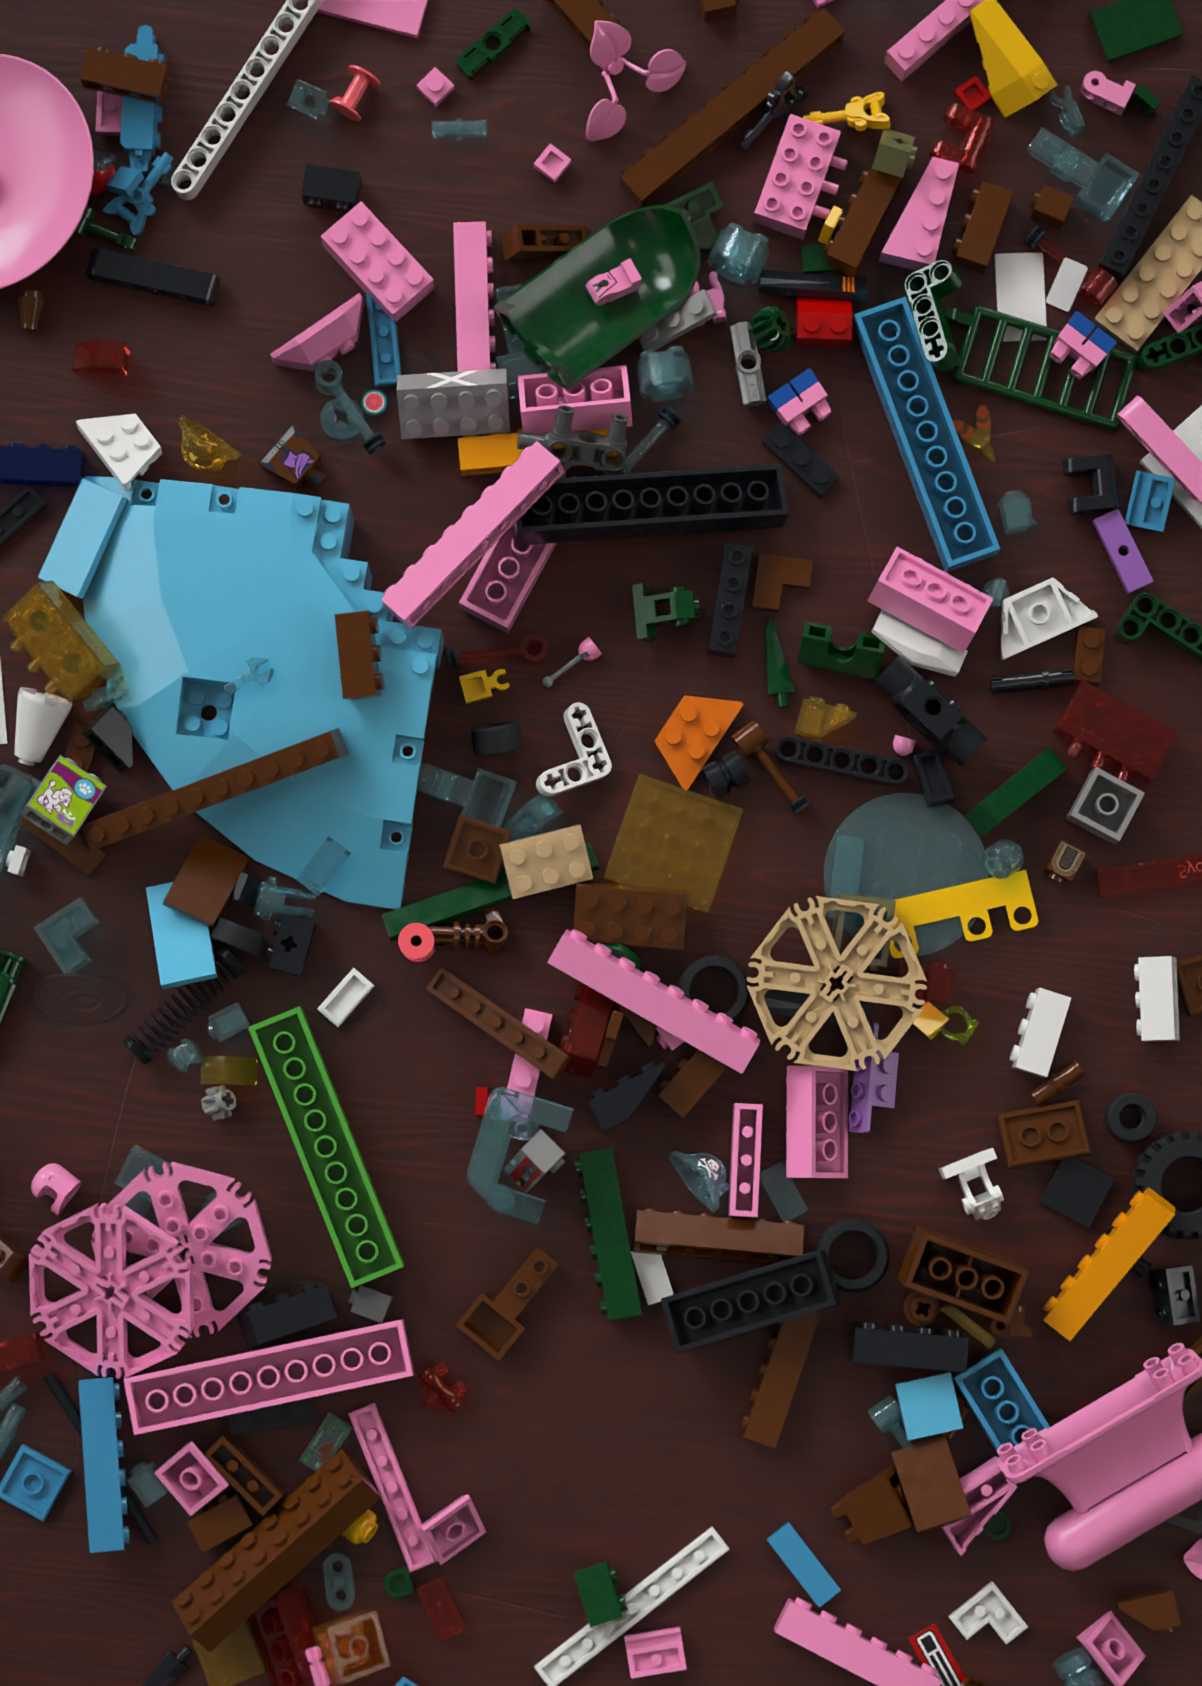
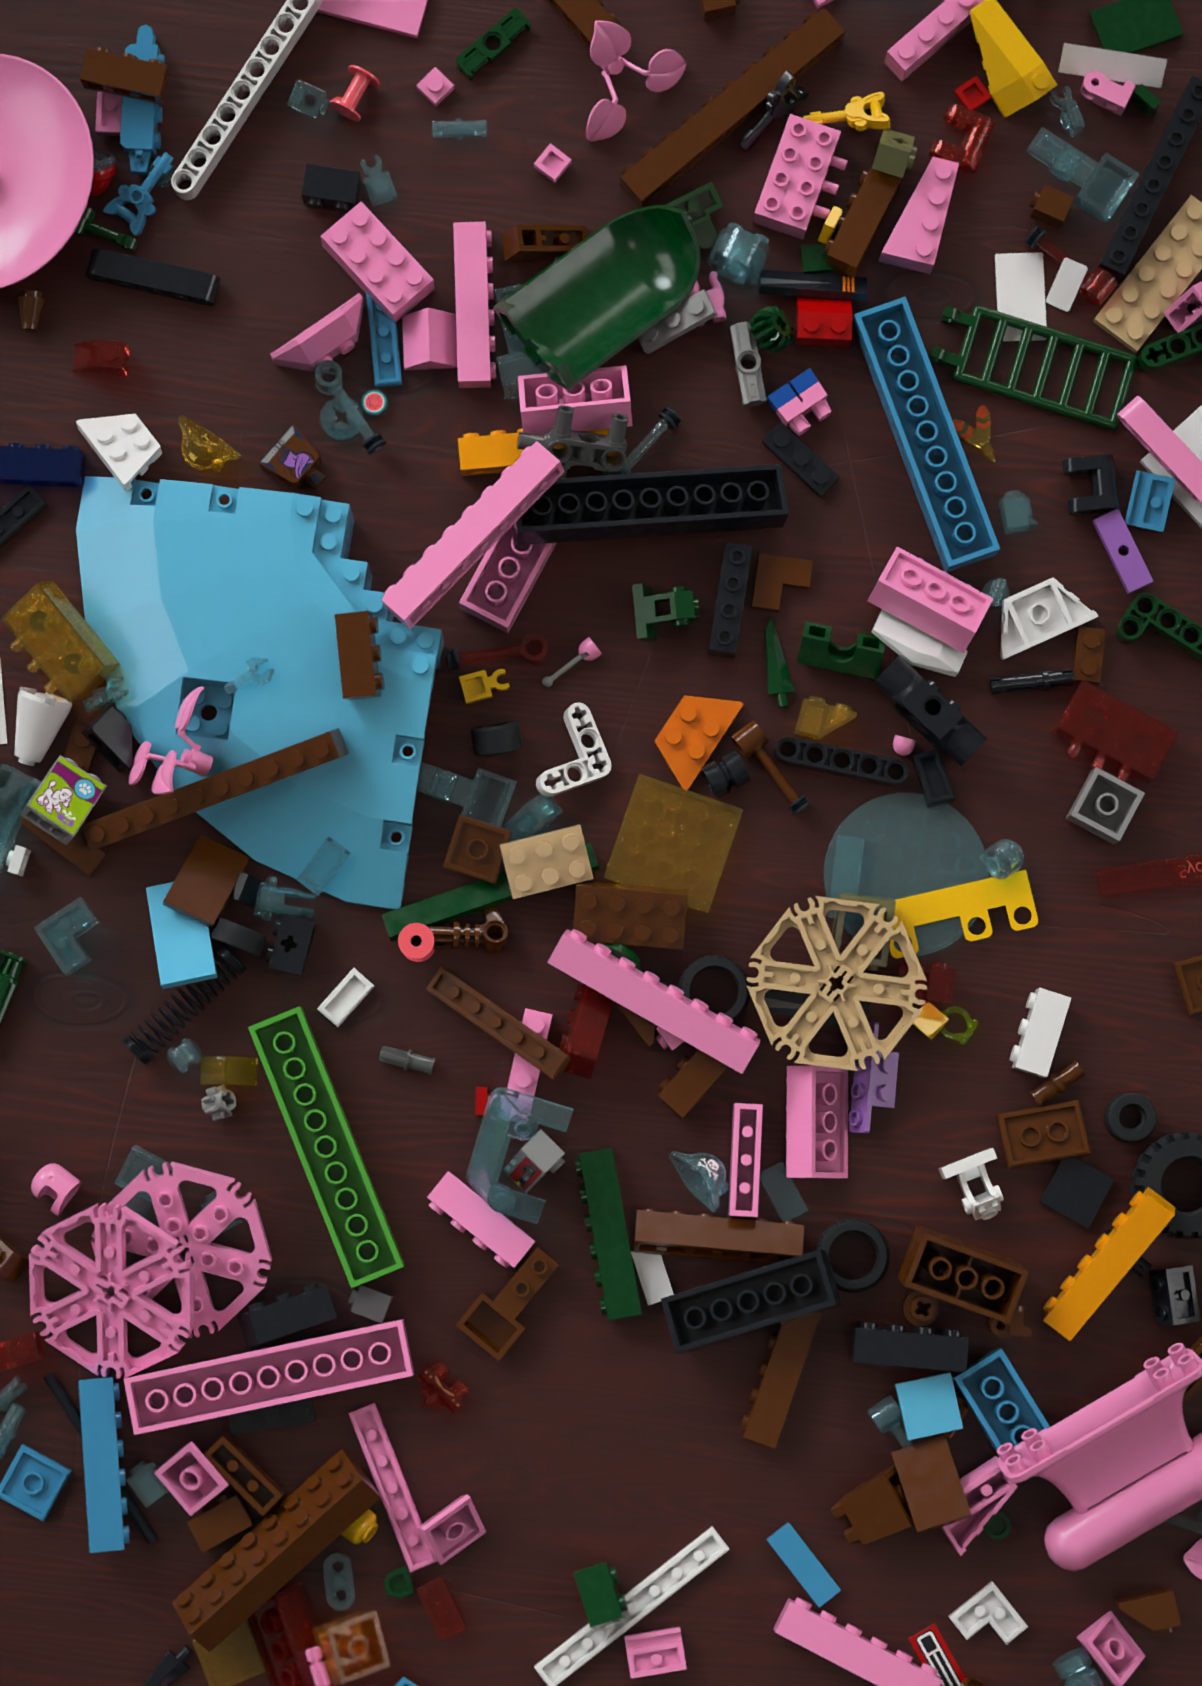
(82, 538): medium azure tile -> none
(125, 181): dark azure tile -> none
(191, 760): none -> bright pink plant
(228, 1023): clear light blue brick -> none
(326, 1442): clear light blue tile -> none
(378, 185): none -> clear light blue plate
(407, 1059): none -> dark grey axle
(429, 340): none -> bright pink slope
(453, 403): light grey brick -> none
(475, 1215): none -> bright pink brick
(609, 1039): reddish brown tile -> none
(614, 283): bright pink leg -> none
(620, 1102): black slope -> none
(664, 374): clear light blue brick -> none
(934, 320): dark green beam -> none
(967, 1325): clear yellow tile -> none
(981, 226): reddish brown brick -> none
(1015, 792): dark green beam -> none
(1064, 862): brick -> none
(1070, 343): bright pink hips -> none
(1113, 64): none -> white sticker
(1157, 999): white brick -> none

